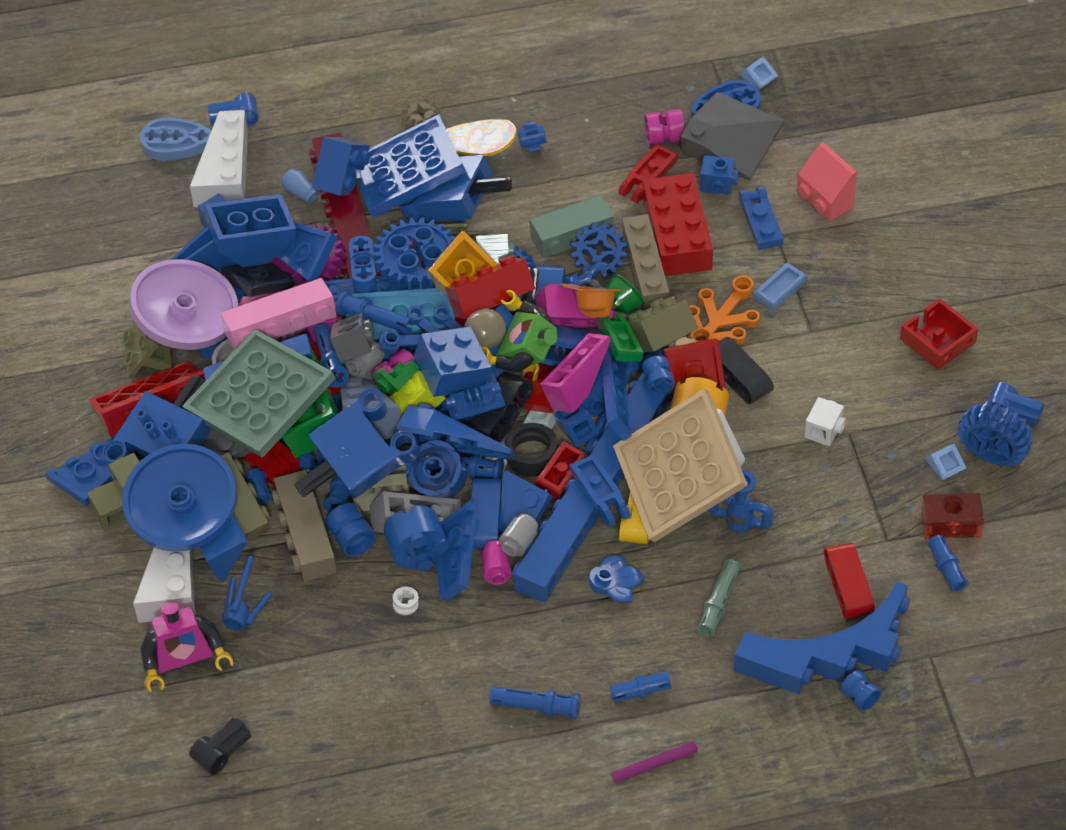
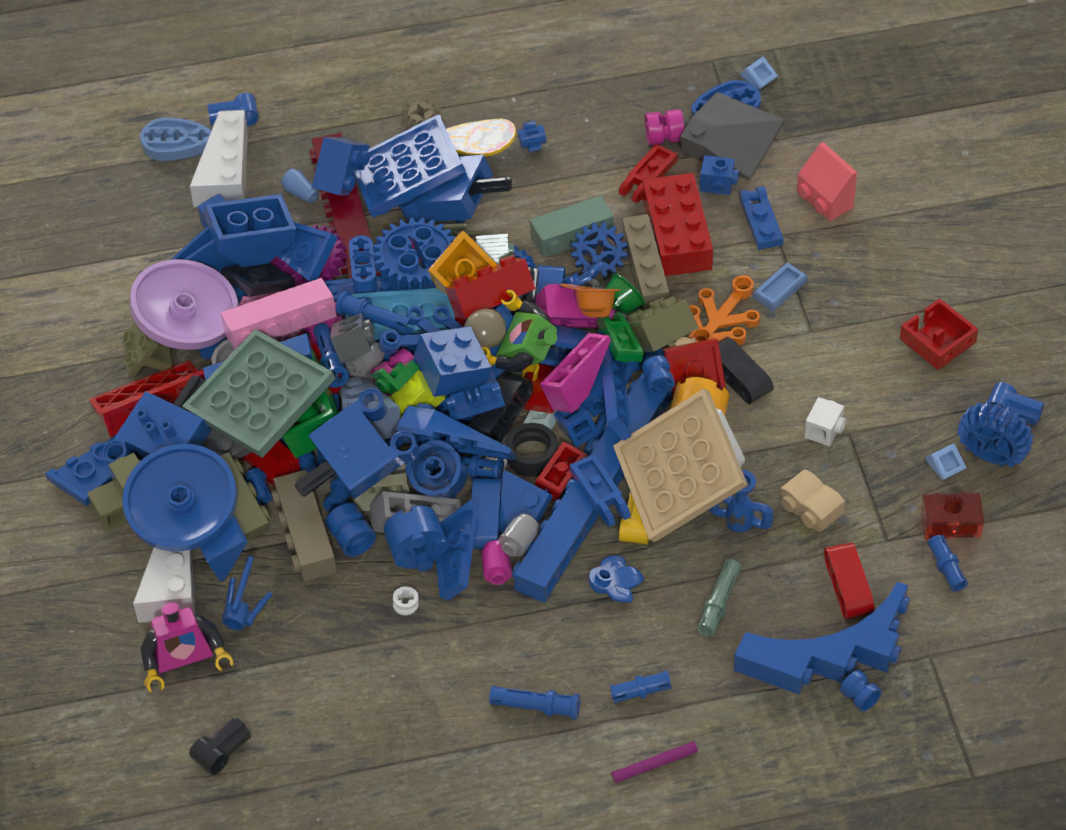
(812, 500): none -> tan brick

